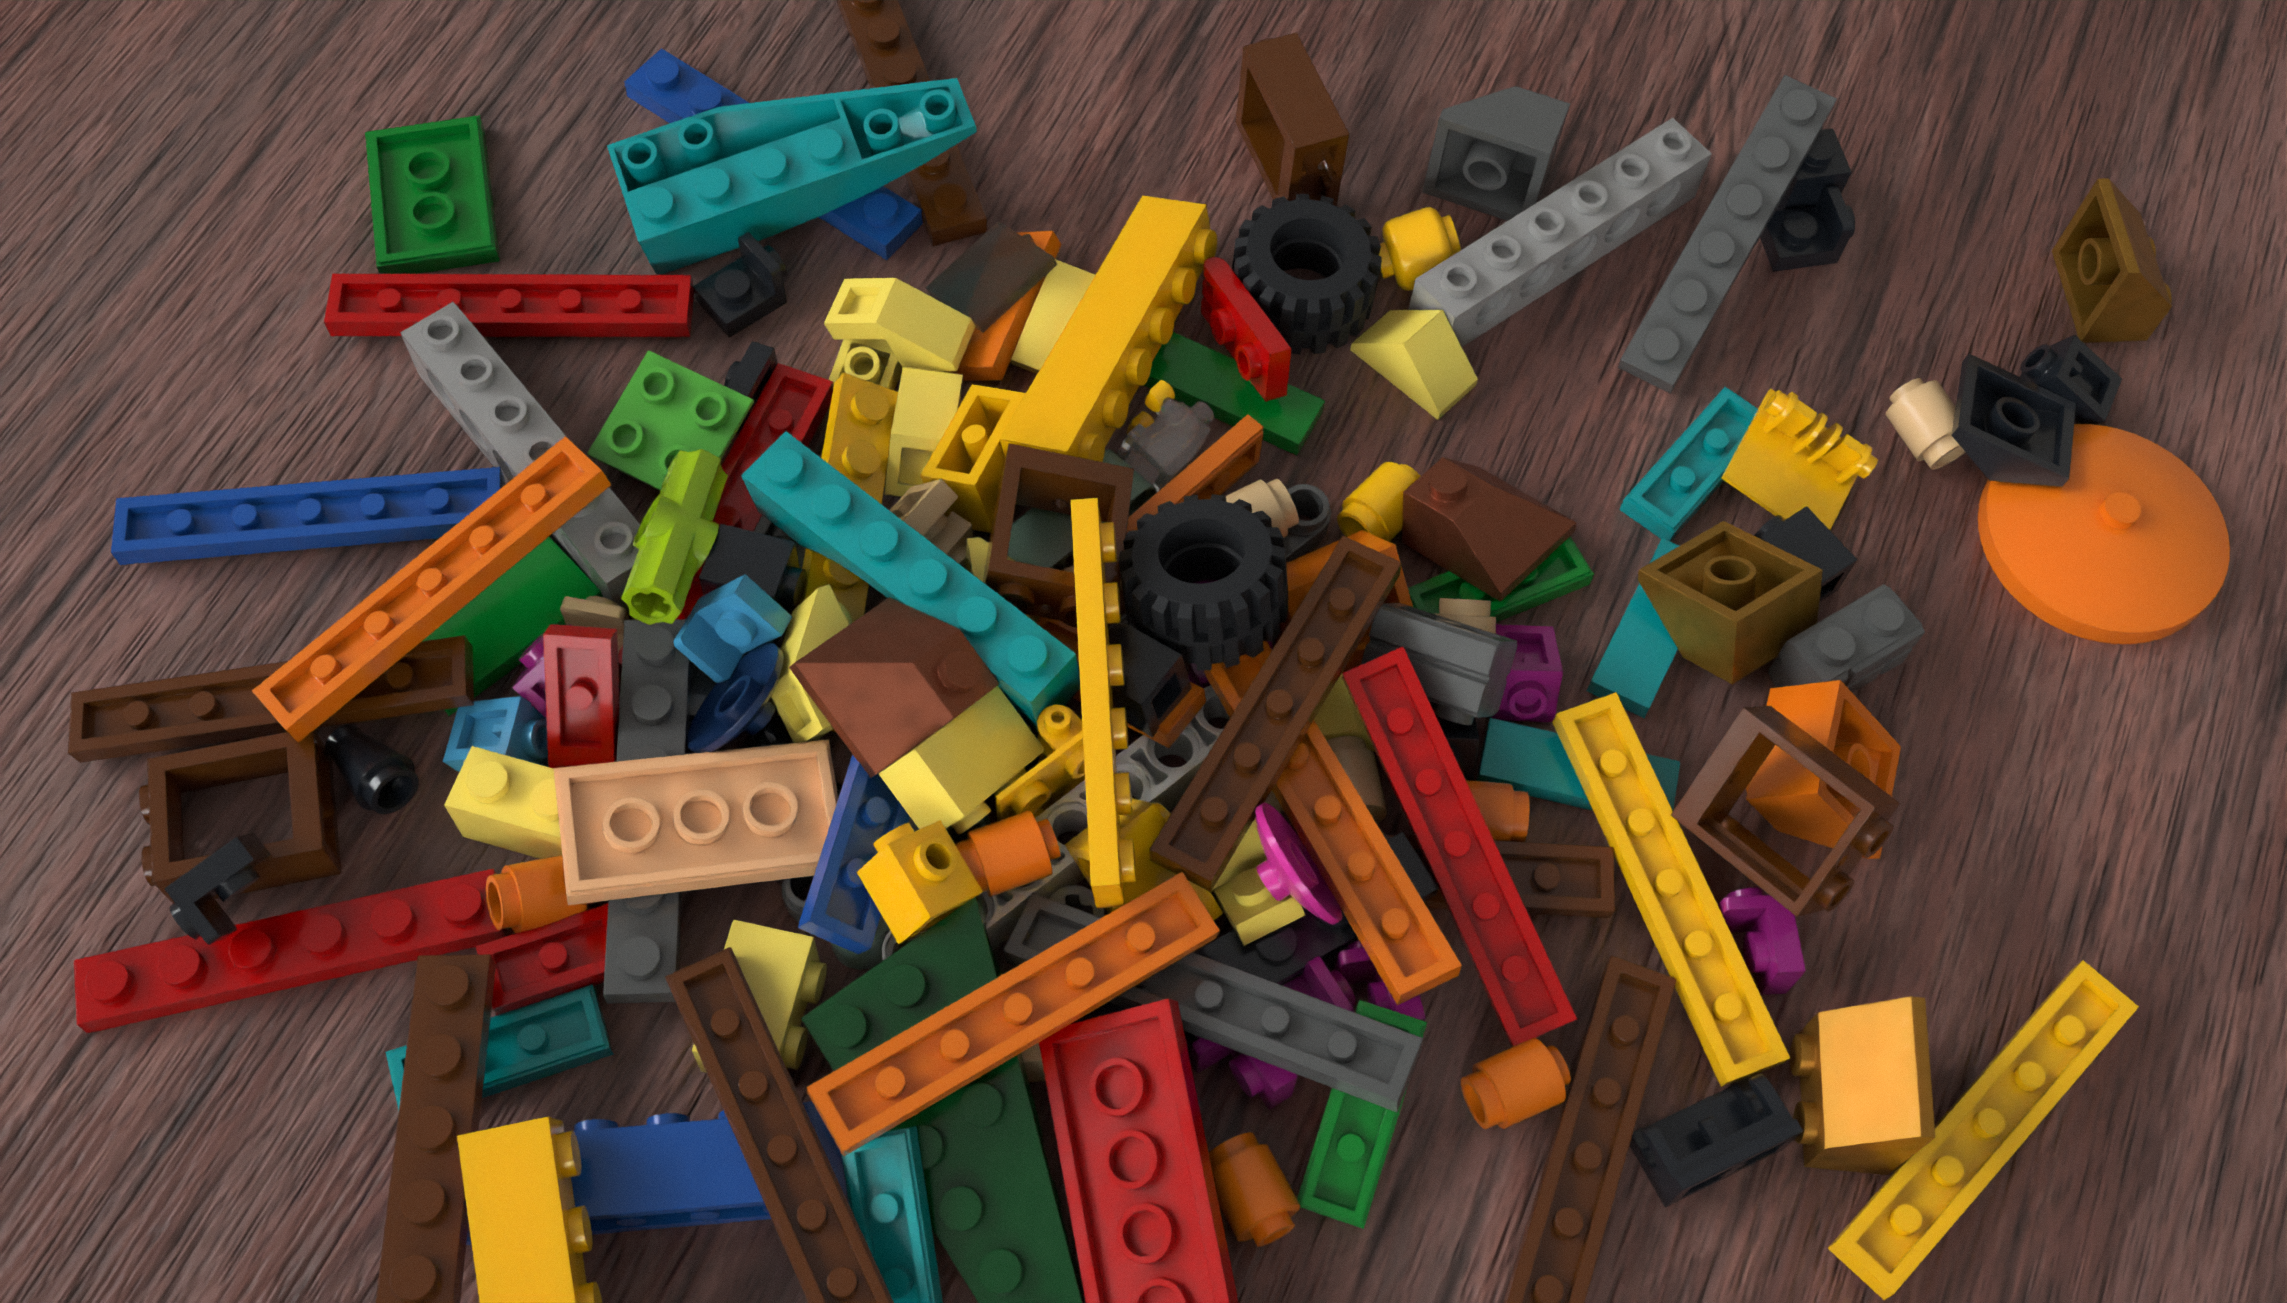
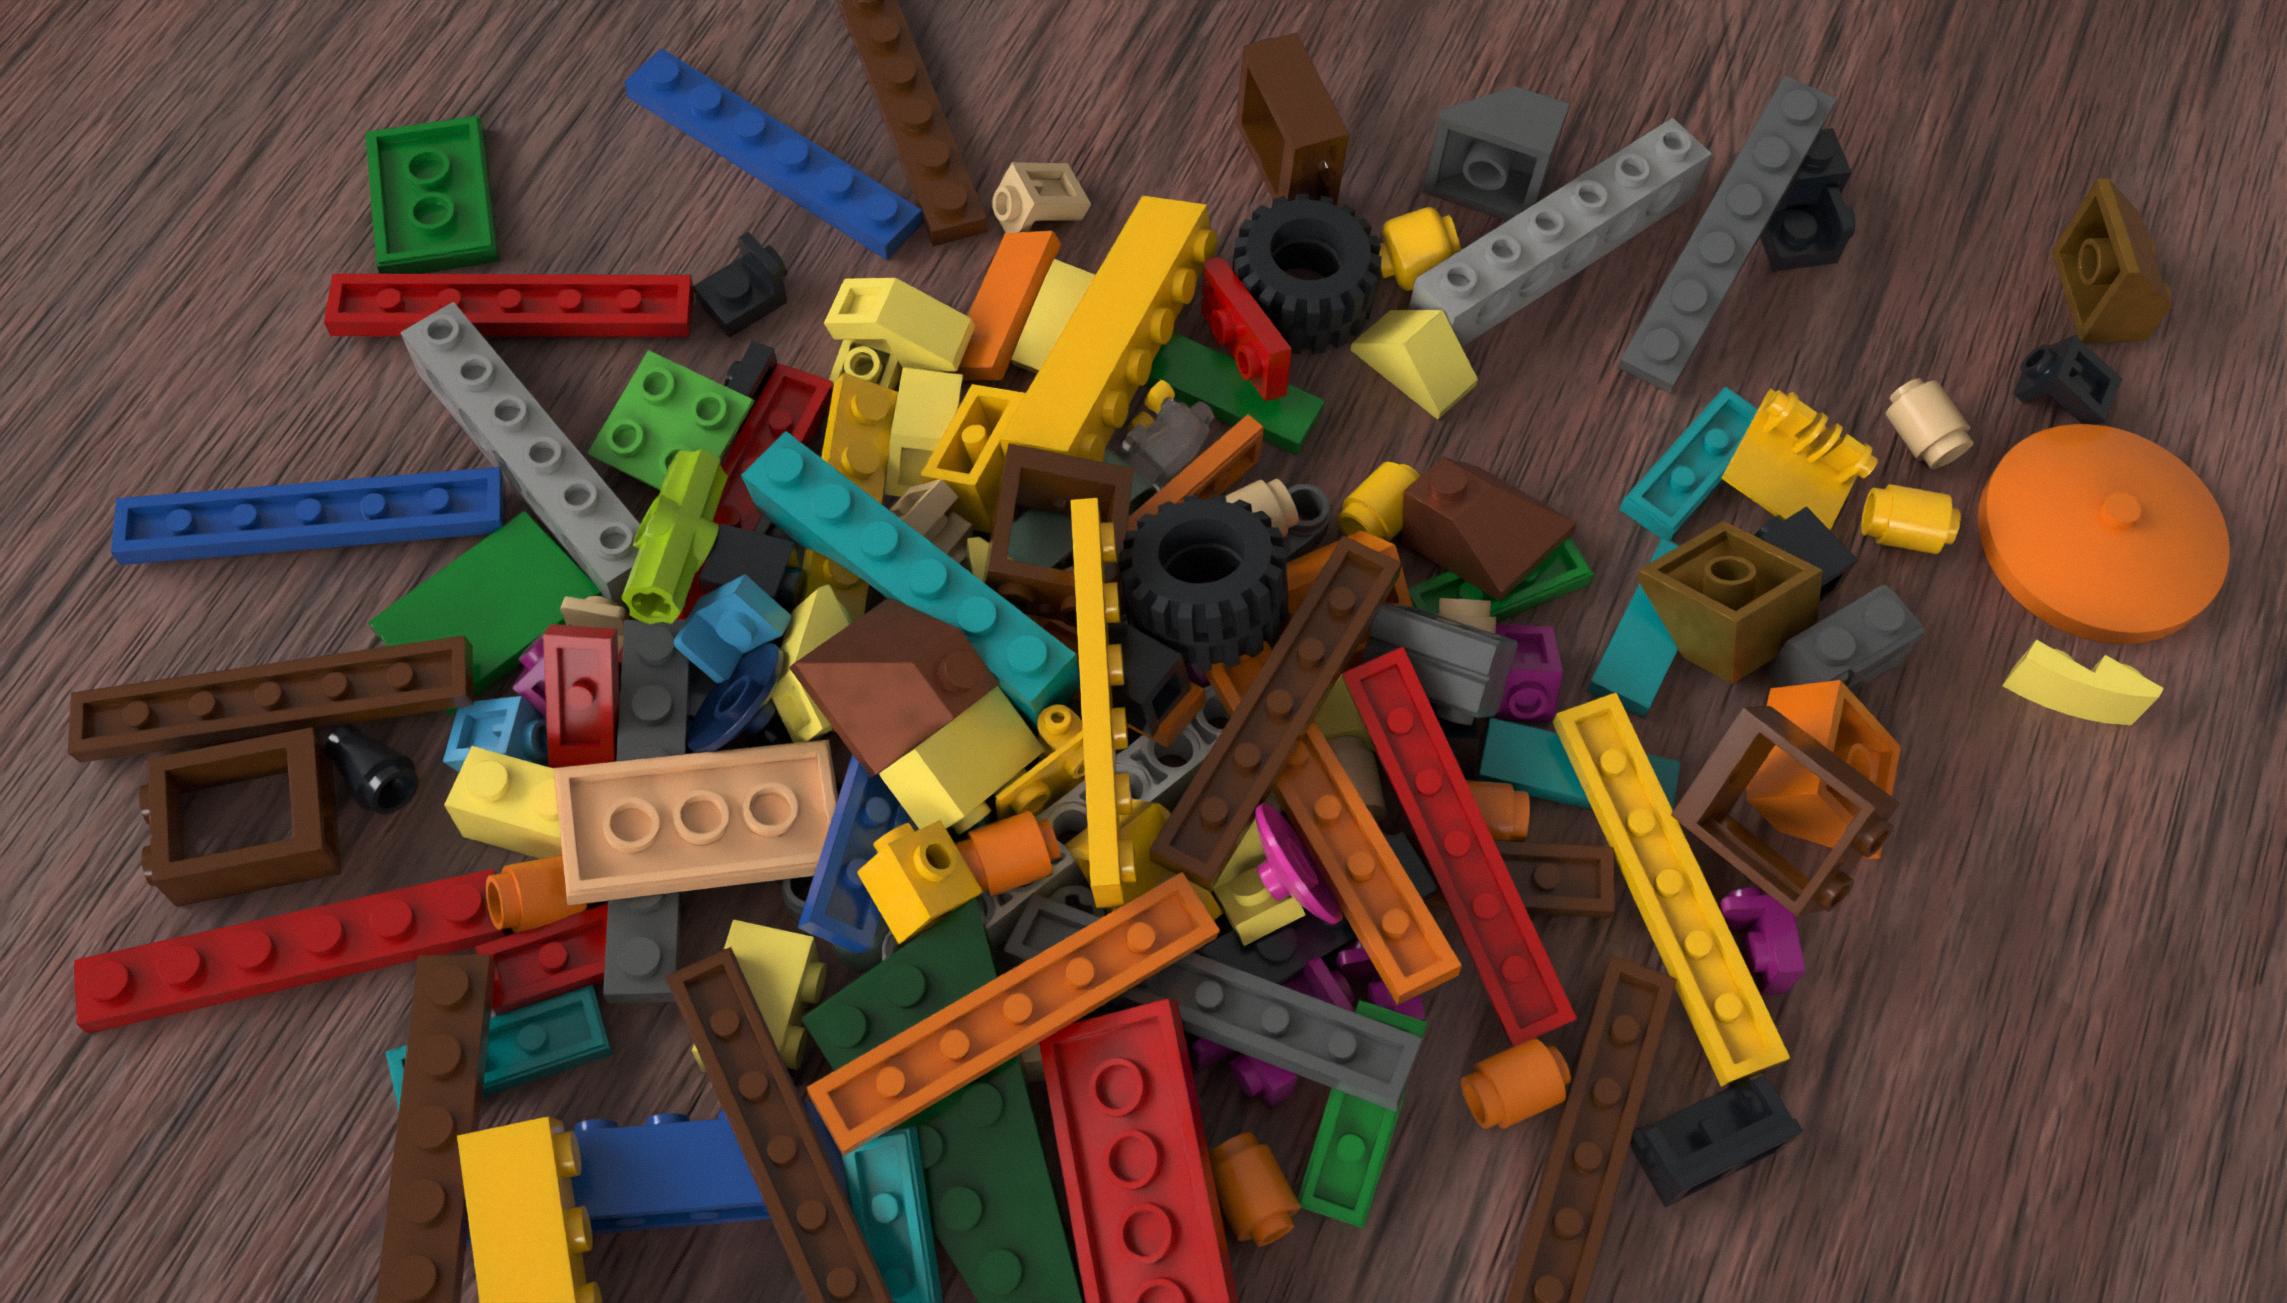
(222, 873): black bracket -> none
(431, 589): orange plate -> none
(777, 164): teal wedge -> none
(992, 275): clear smoke piece -> none
(1038, 194): none -> tan bracket
(1864, 1086): slope -> none
(1910, 518): none -> yellow brick
(1982, 1130): yellow plate -> none
(2013, 426): black slope -> none
(2105, 694): none -> light yellow slope

